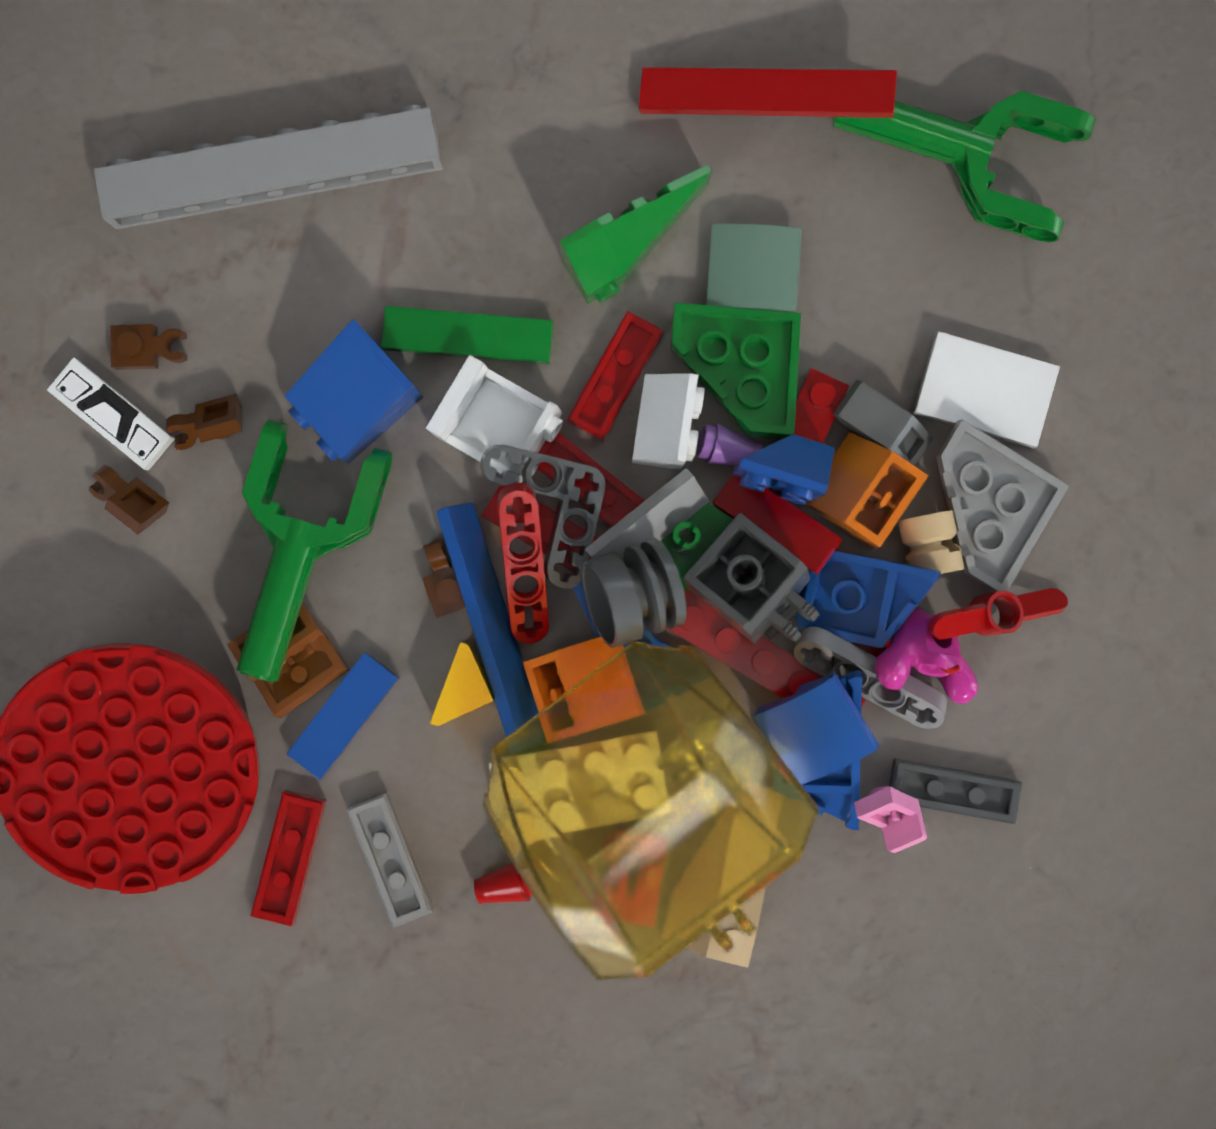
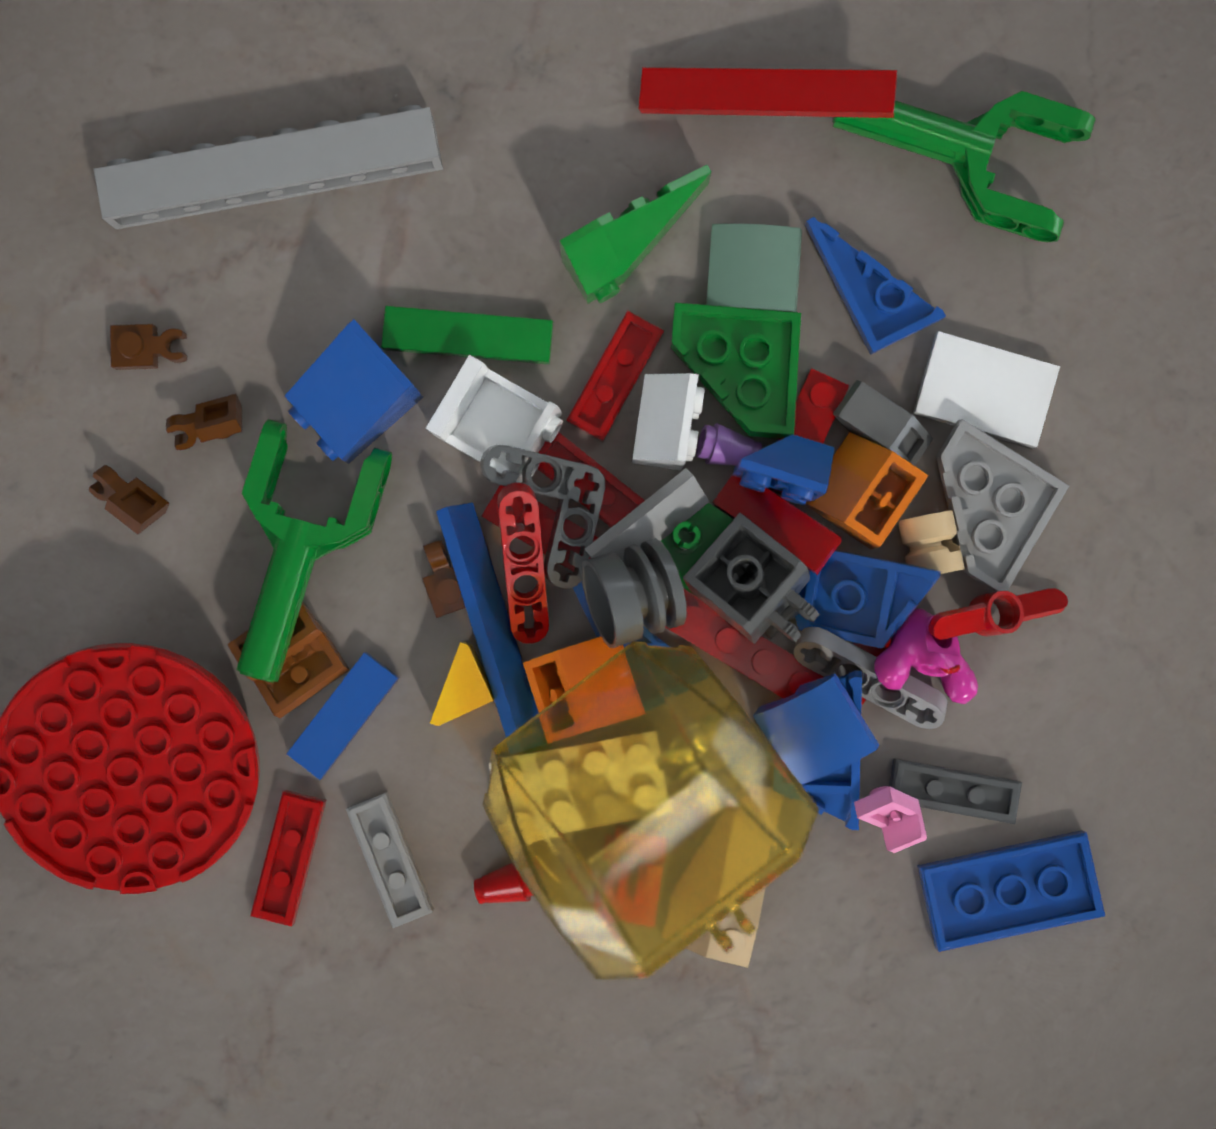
(110, 414): white tile -> none
(877, 302): none -> blue wing
(1011, 890): none -> blue tile

